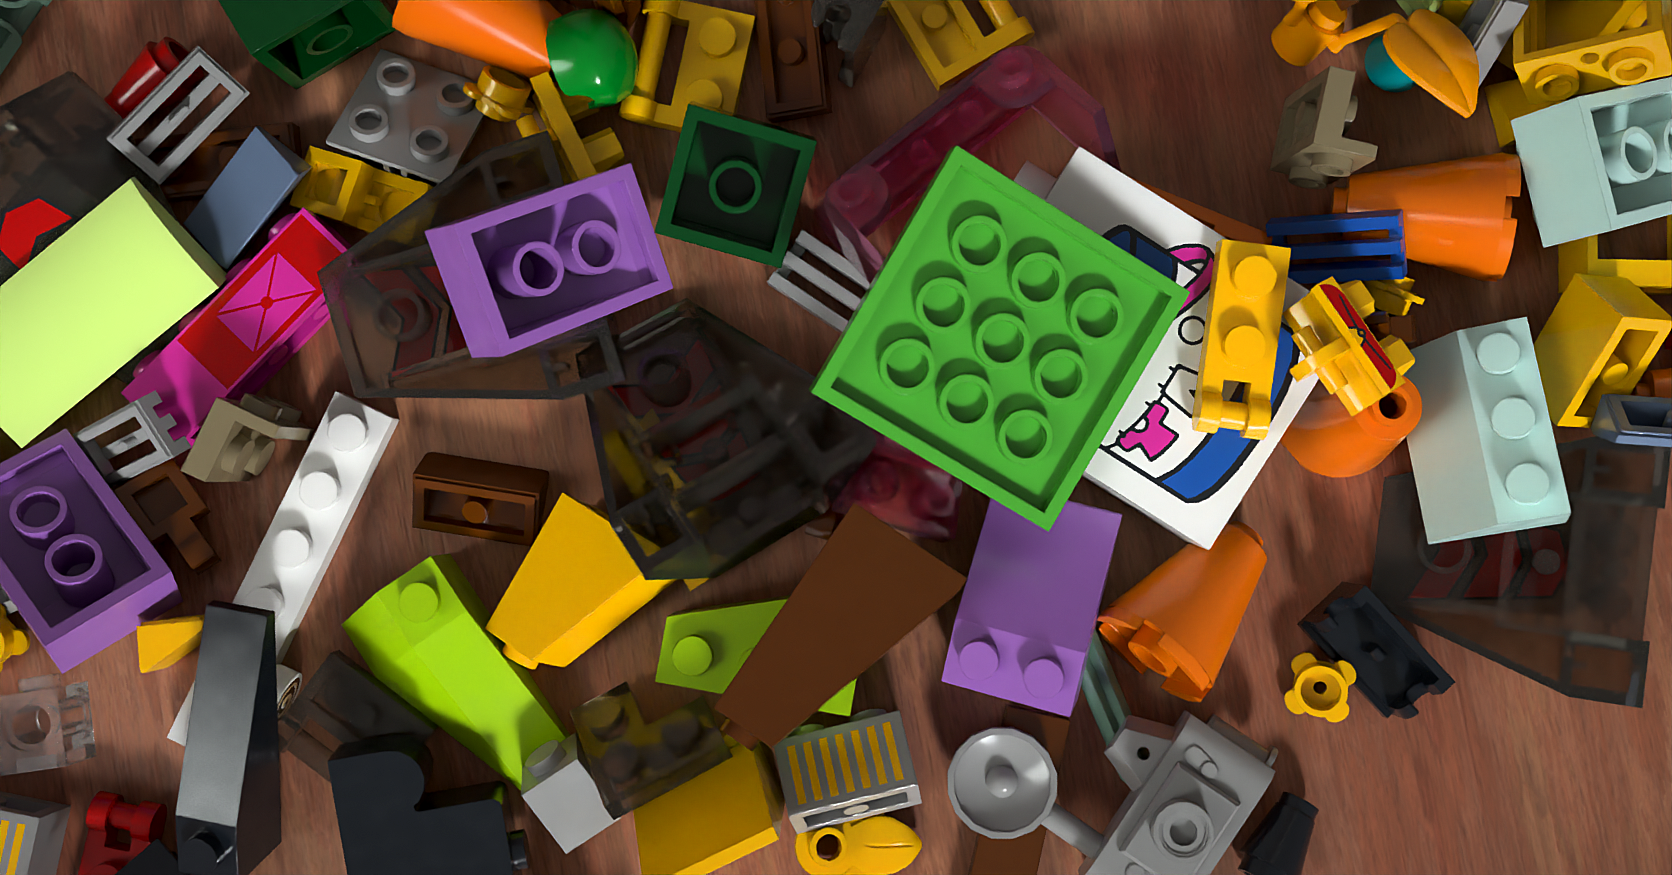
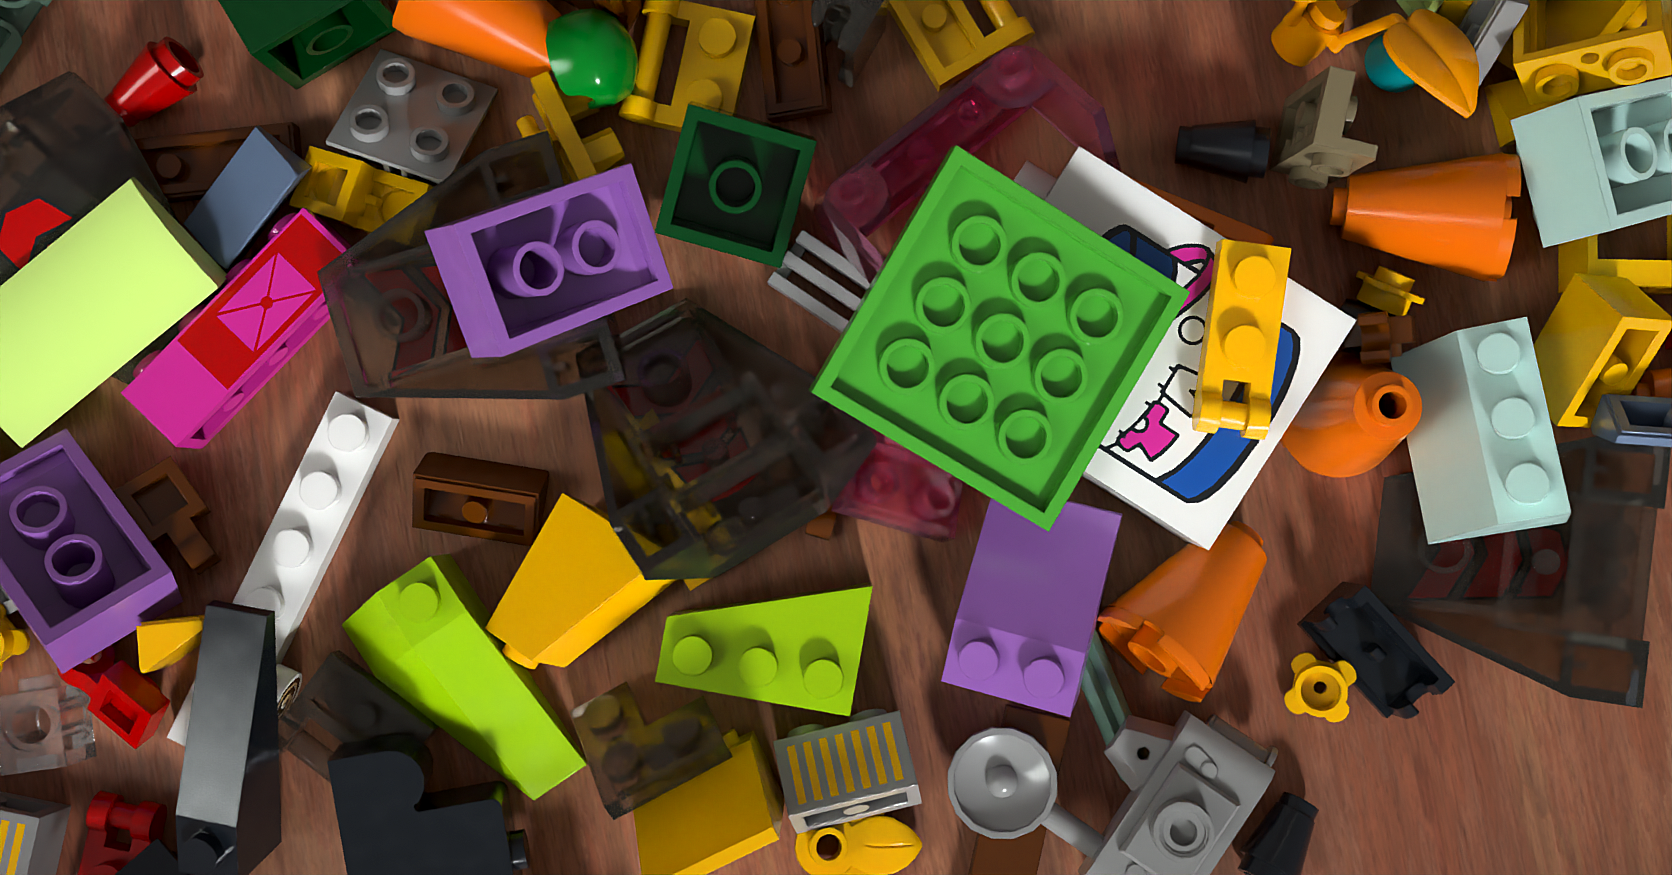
(120, 696): none -> red plate
(140, 153): light grey tile -> none
(152, 428): light grey tile -> none
(238, 435): dark tan bracket -> none
(500, 94): yellow plate -> none
(564, 793): light grey brick -> none
(840, 619): reddish brown slope -> none
(1225, 149): none -> black cone
(1341, 346): yellow hips -> none
(1343, 222): blue tile -> none

